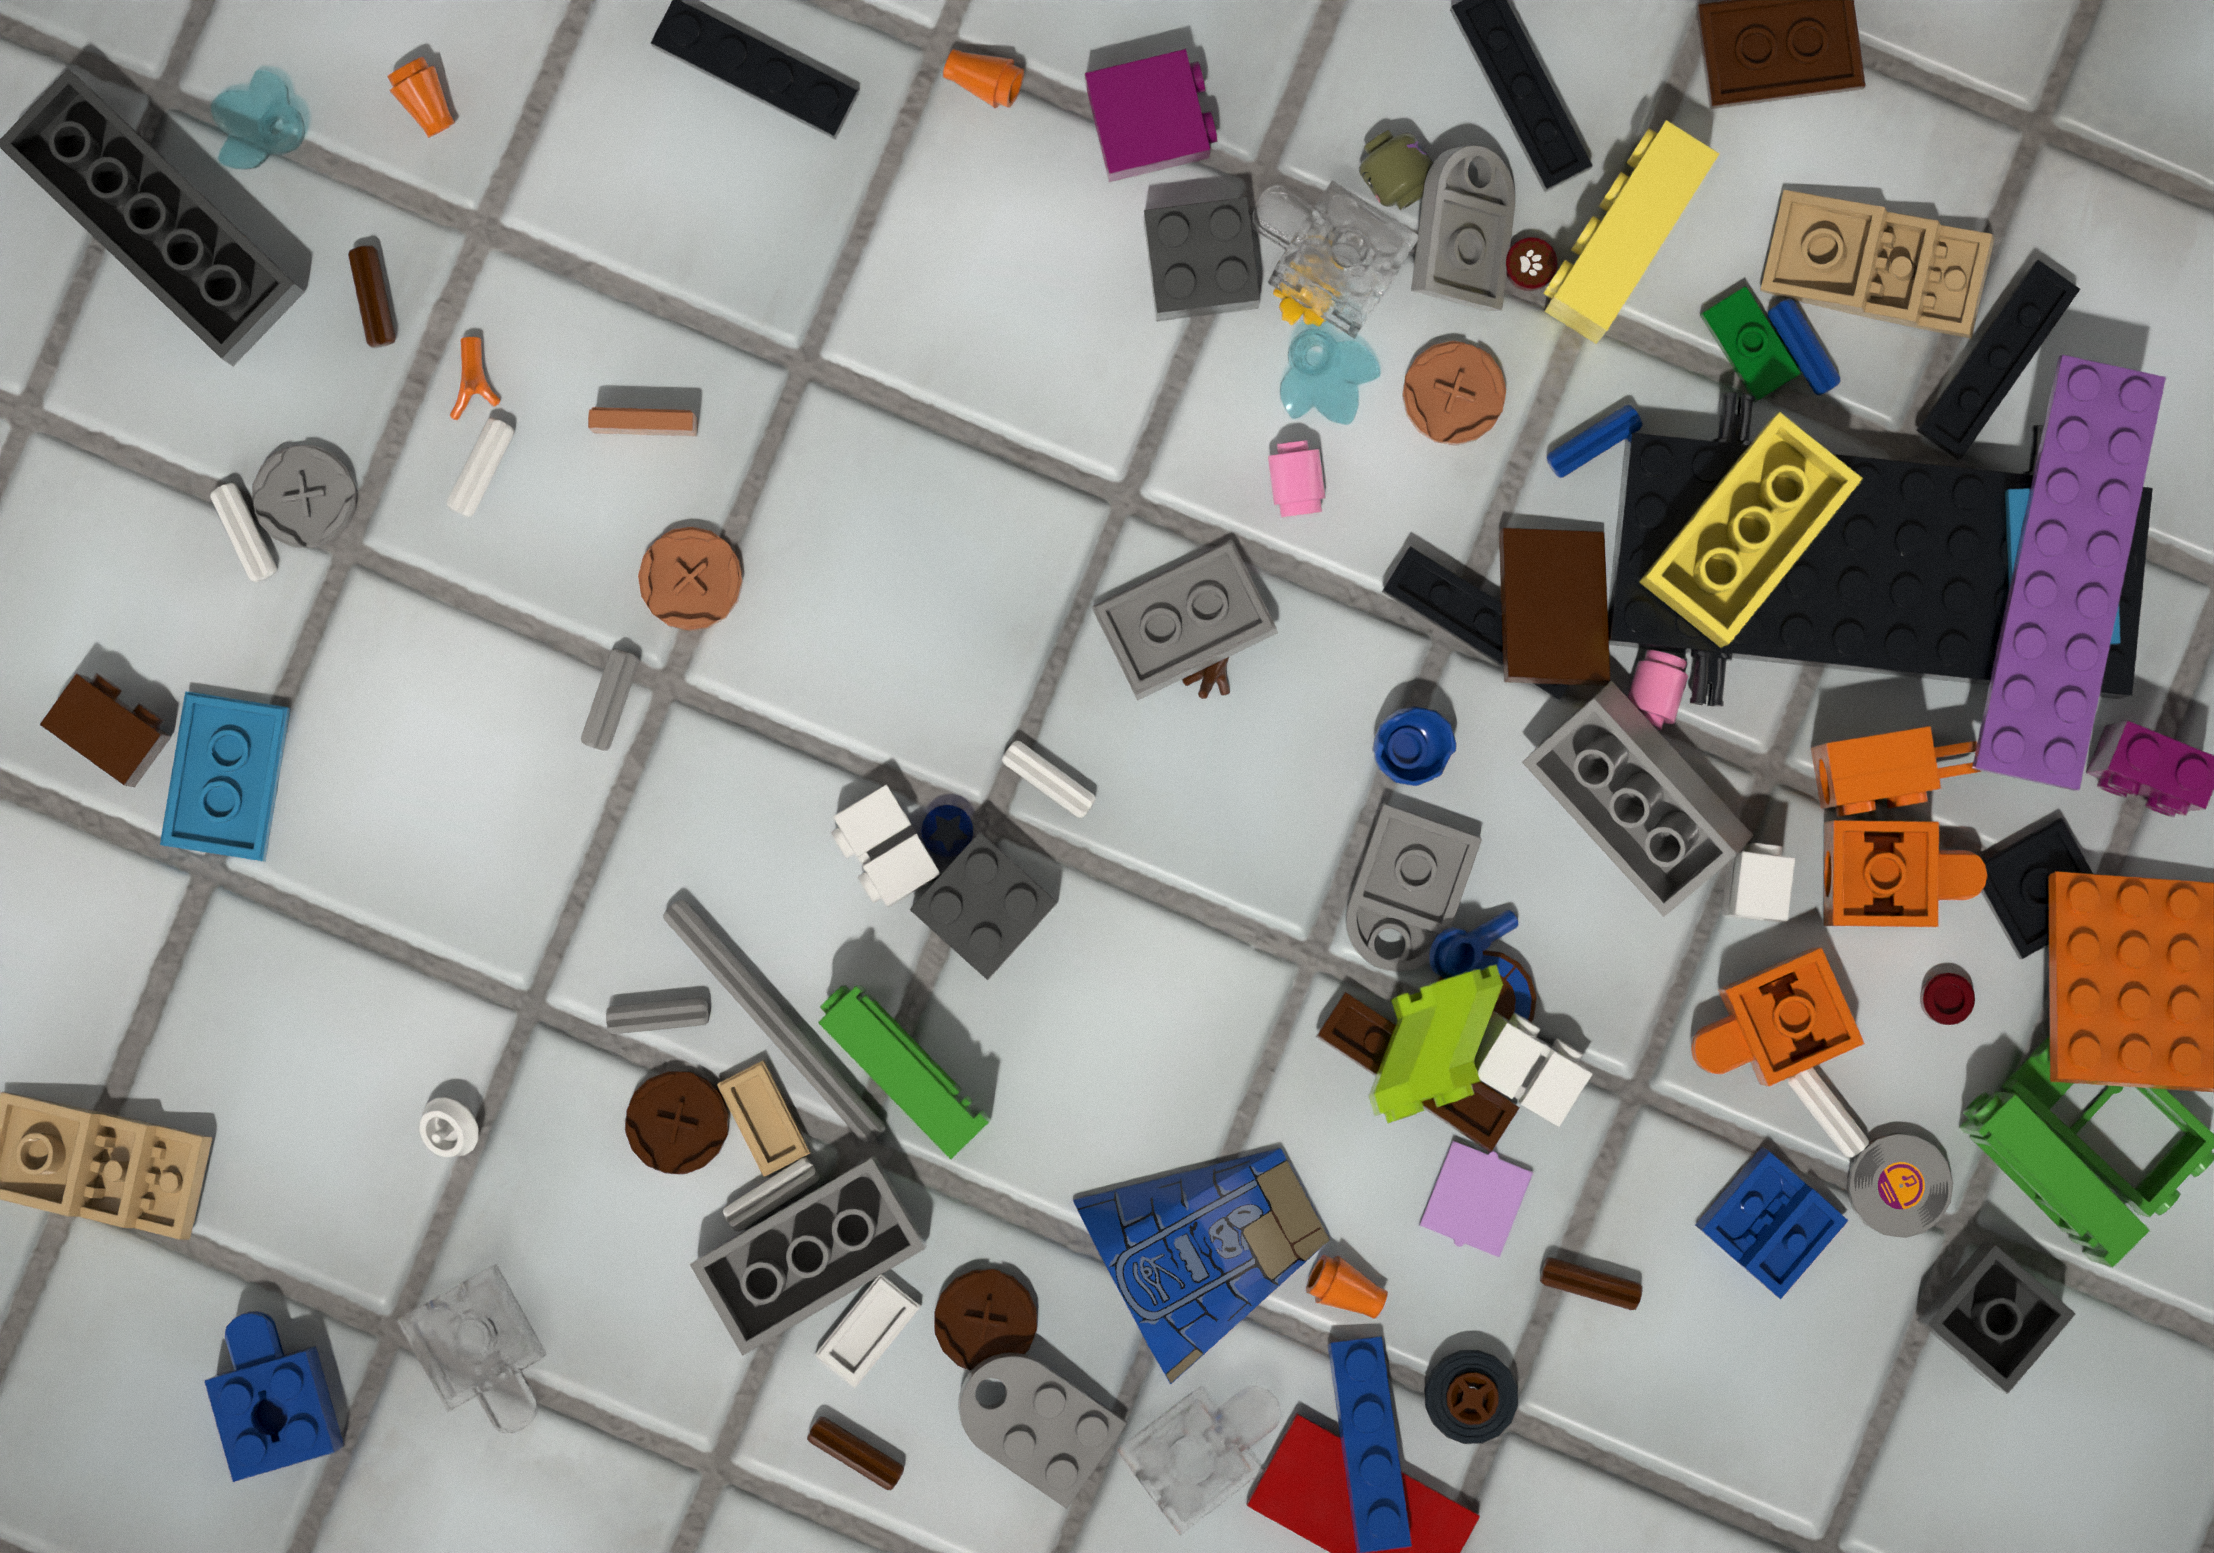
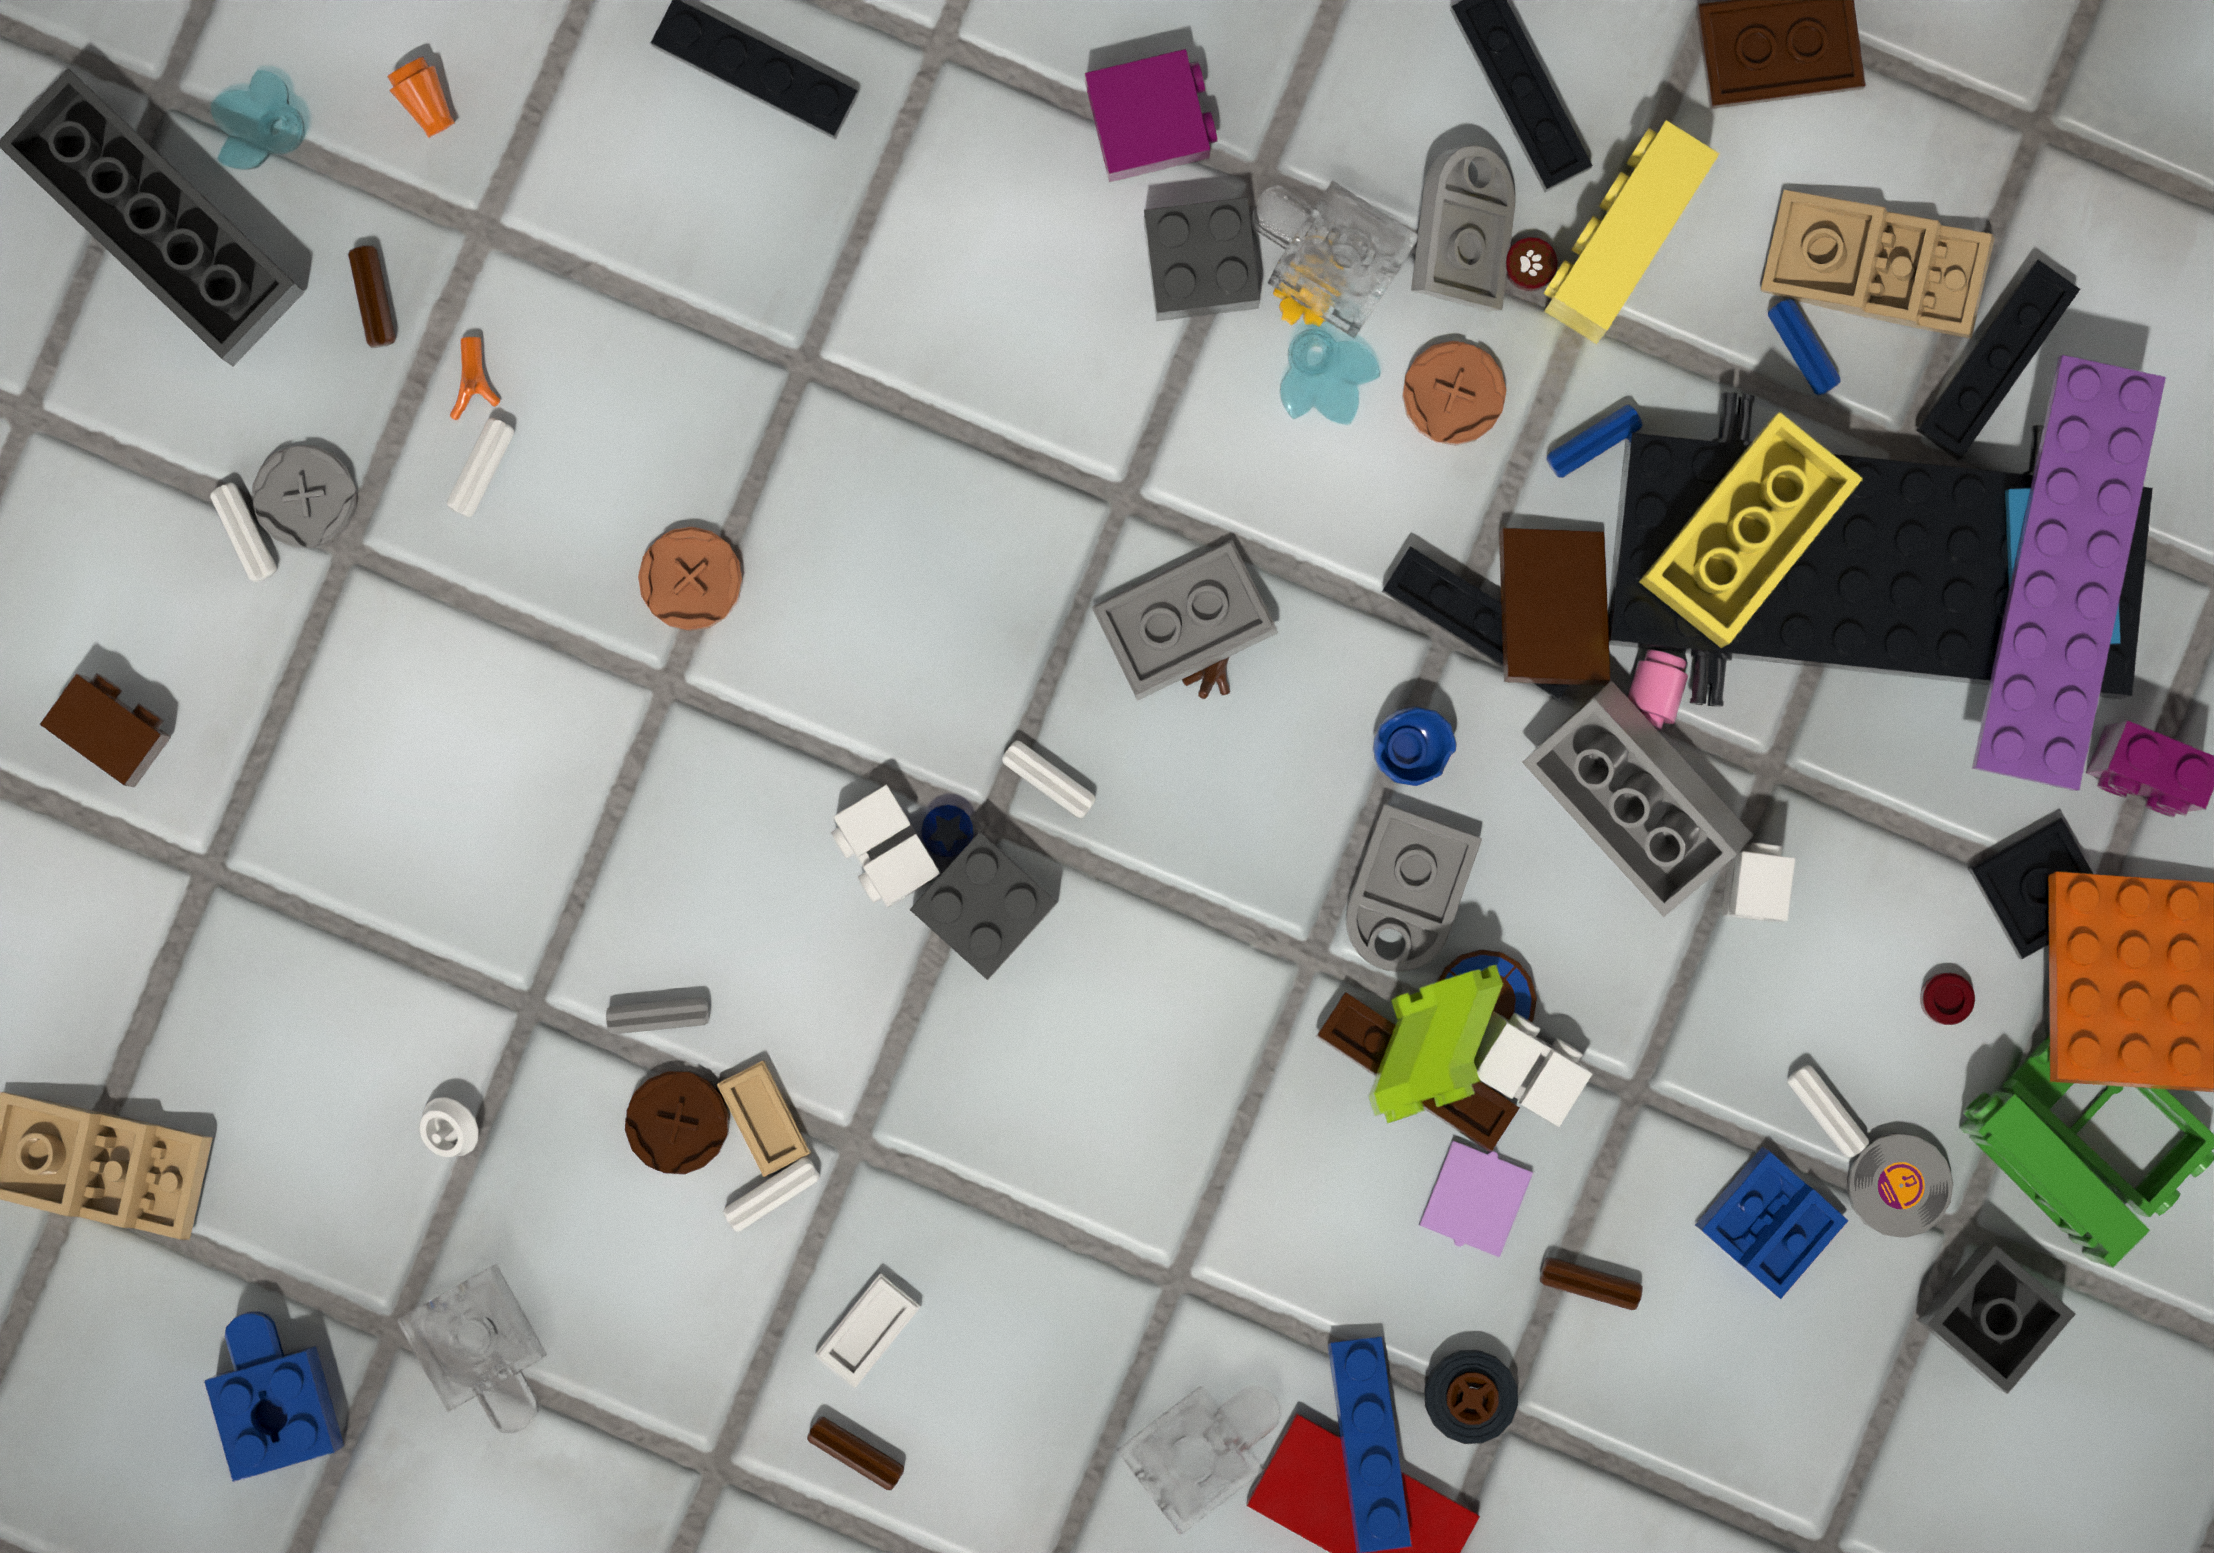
(225, 776): dark azure tile -> none
(610, 699): light grey axle -> none
(642, 421): nougat tile -> none
(774, 1021): light grey axle -> none
(808, 1255): light grey brick -> none
(901, 1068): bright green door -> none
(984, 1316): reddish brown tile -> none
(987, 77): orange cone -> none
(1040, 1426): light grey plate -> none
(1202, 1248): wedge -> none
(1296, 479): bright pink brick -> none
(1344, 1287): orange cone -> none
(1395, 169): olive head -> none
(1459, 952): blue plate -> none
(1750, 344): green plate -> none
(1779, 1021): orange brick -> none
(1883, 766): orange brick -> none
(1893, 874): orange brick -> none

